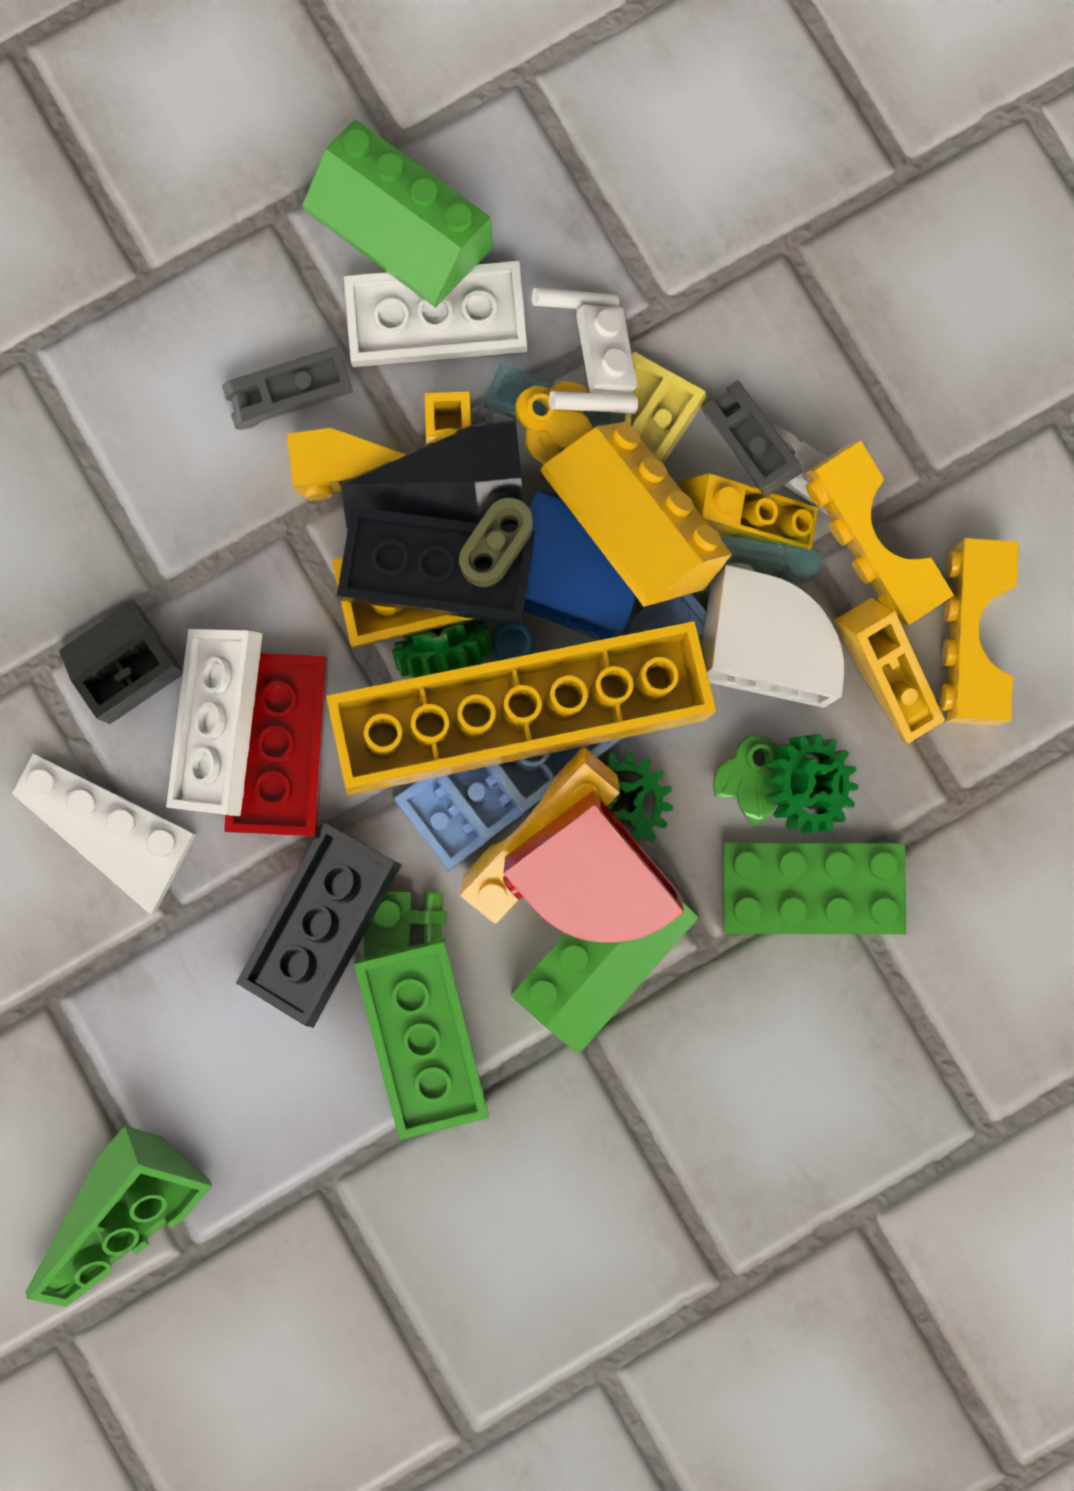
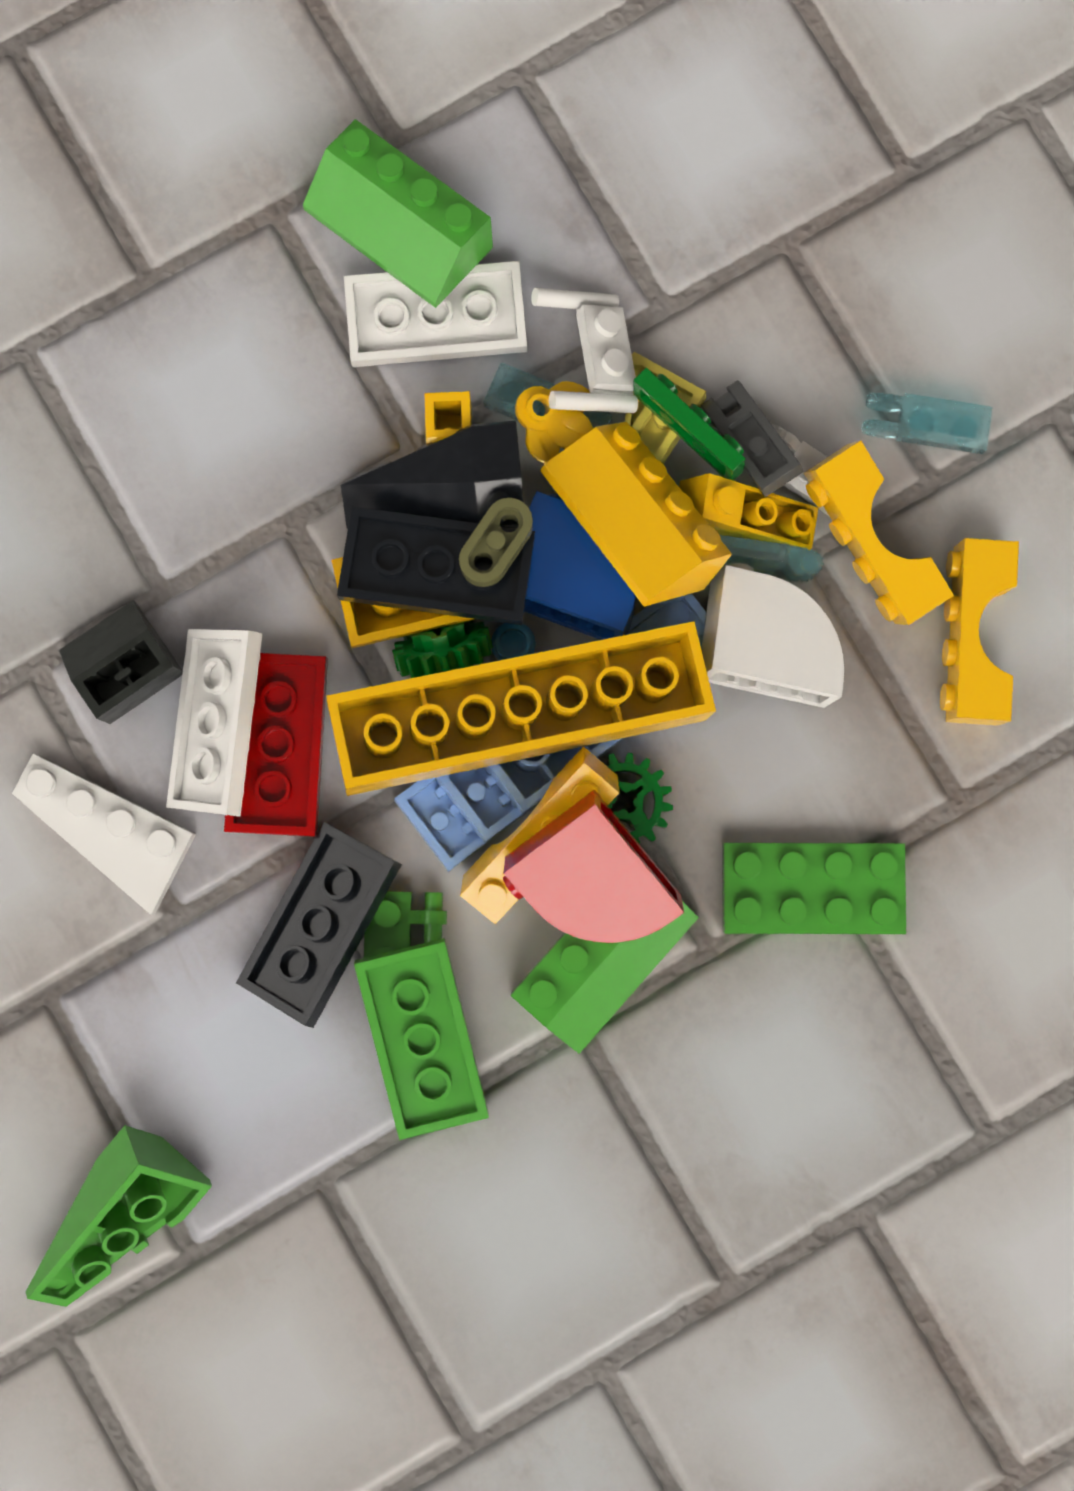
(288, 387): dark grey plate -> none
(328, 457): yellow slope -> none
(690, 424): none -> green plate
(745, 779): bright green plate -> none
(810, 783): green gear -> none
(890, 667): yellow slope -> none
(931, 422): none -> clear light blue hinge

